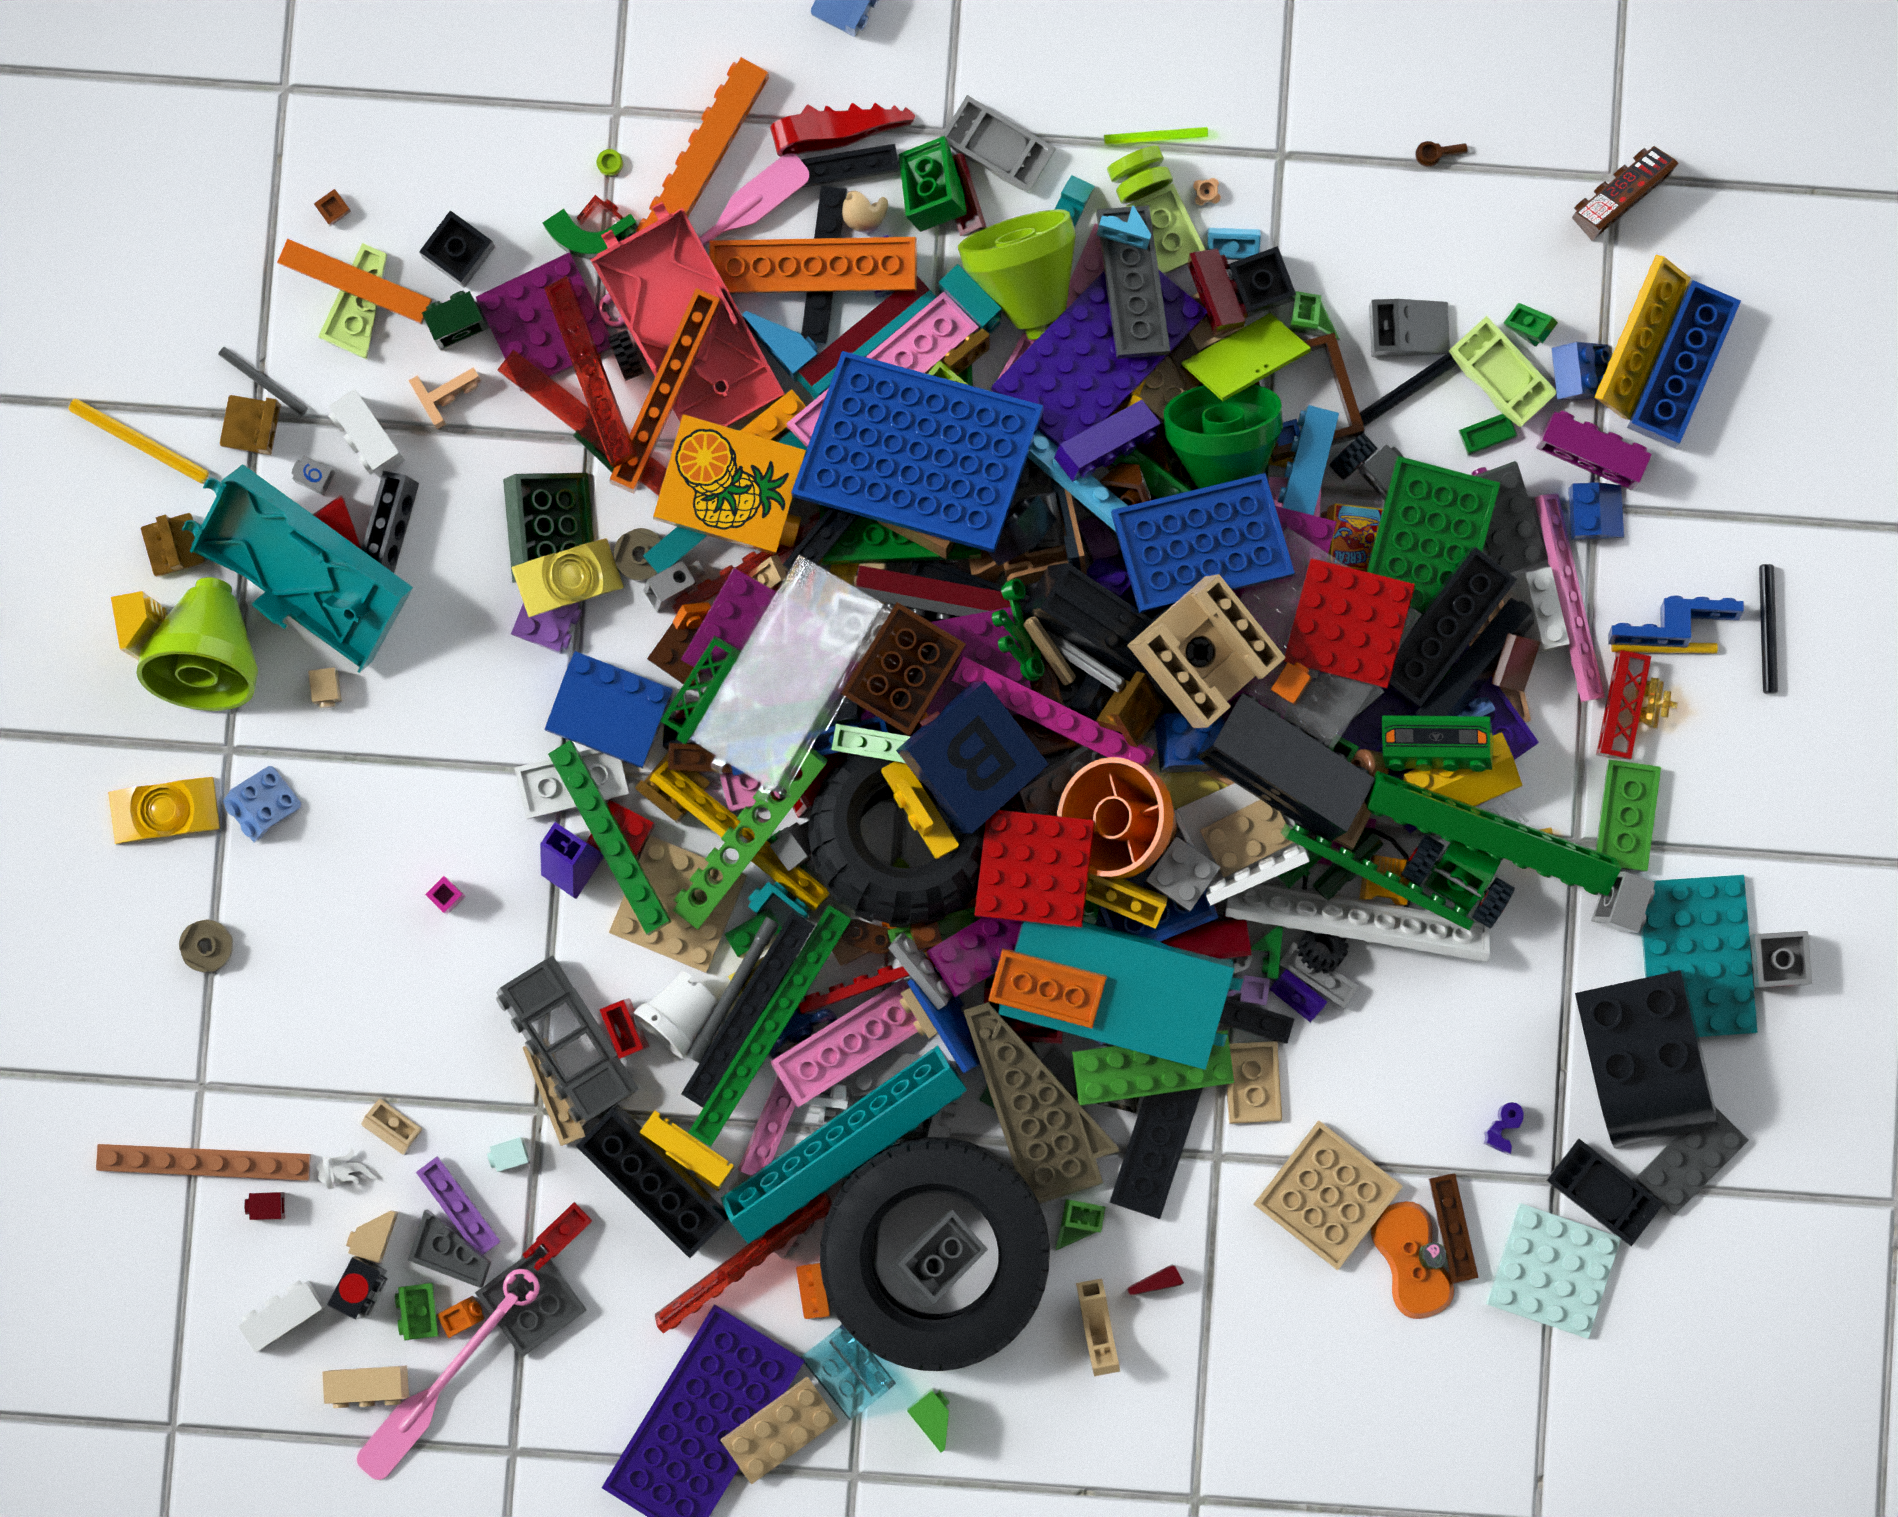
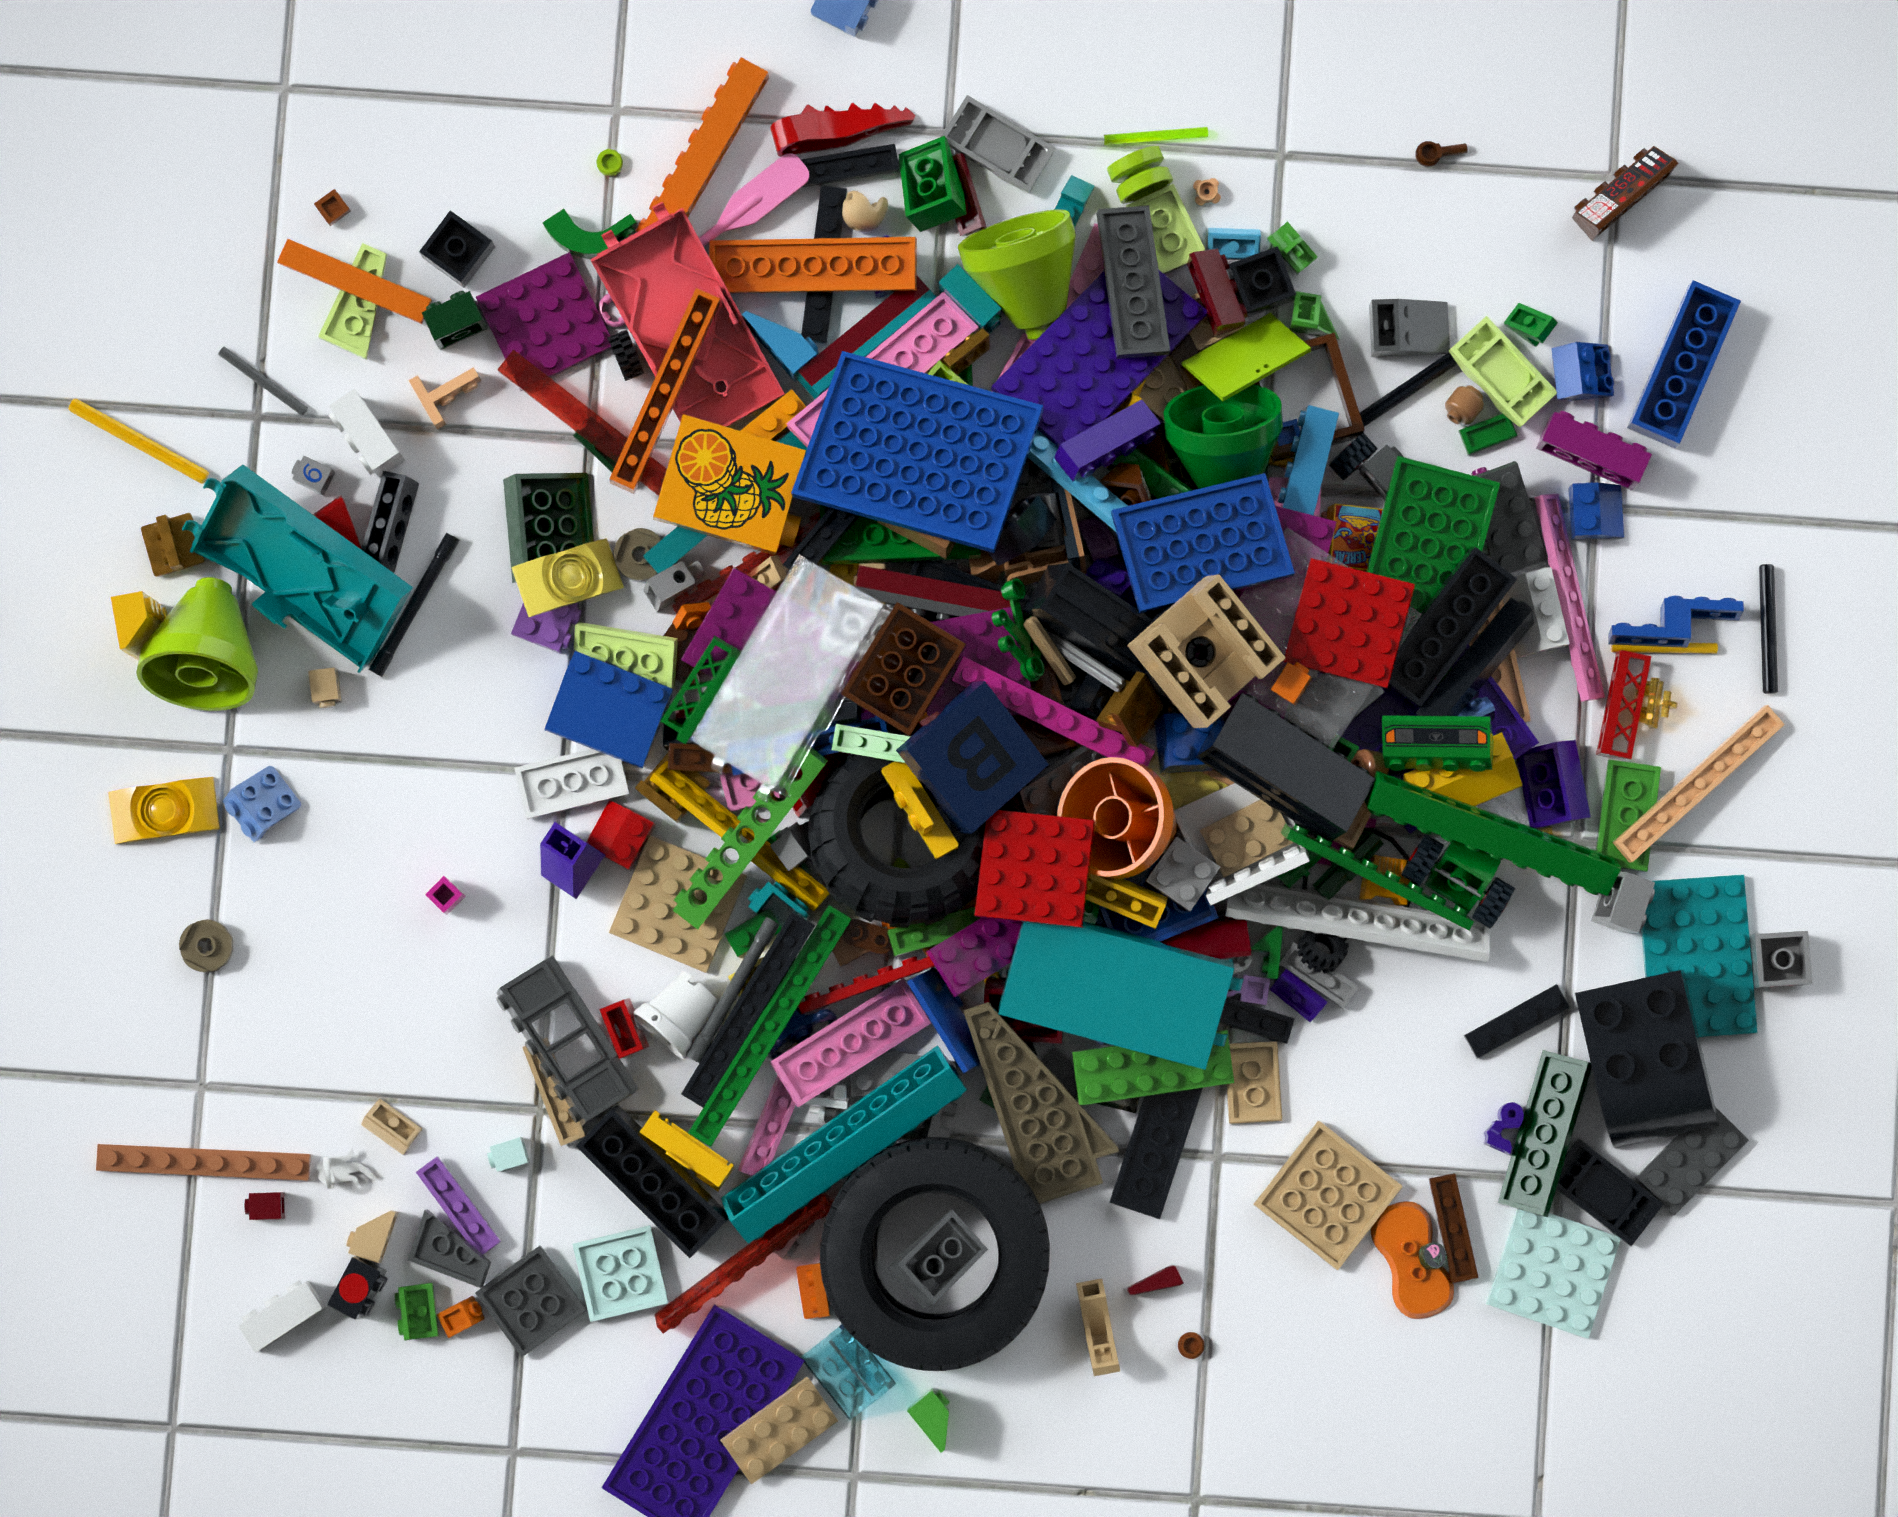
(250, 424): pearl gold bracket -> none
(365, 1386): tan brick -> none
(387, 652): none -> black piece
(415, 1413): bright pink piece -> none
(559, 1234): red hinge -> none
(590, 372): clear red plate -> none
(606, 205): clear red bracket -> none
(609, 838): green plate -> none
(620, 1273): none -> light aqua plate
(632, 651): none -> yellowish green wing
(920, 970): light grey plate -> none
(923, 1023): tan plate -> none
(925, 935): dark orange plate -> none
(1047, 988): orange tile -> none
(1079, 1221): bright green slope -> none
(1132, 232): medium azure slope -> none
(1191, 1345): none -> dark orange plate
(1292, 248): none -> bright green hips
(1464, 405): none -> medium nougat head
(1516, 662): reddish brown tile -> none
(1516, 1021): none -> black plate
(1545, 1133): none -> plate
(1553, 784): none -> dark purple slope
(1642, 337): yellow plate -> none
(1698, 783): none -> light nougat plate

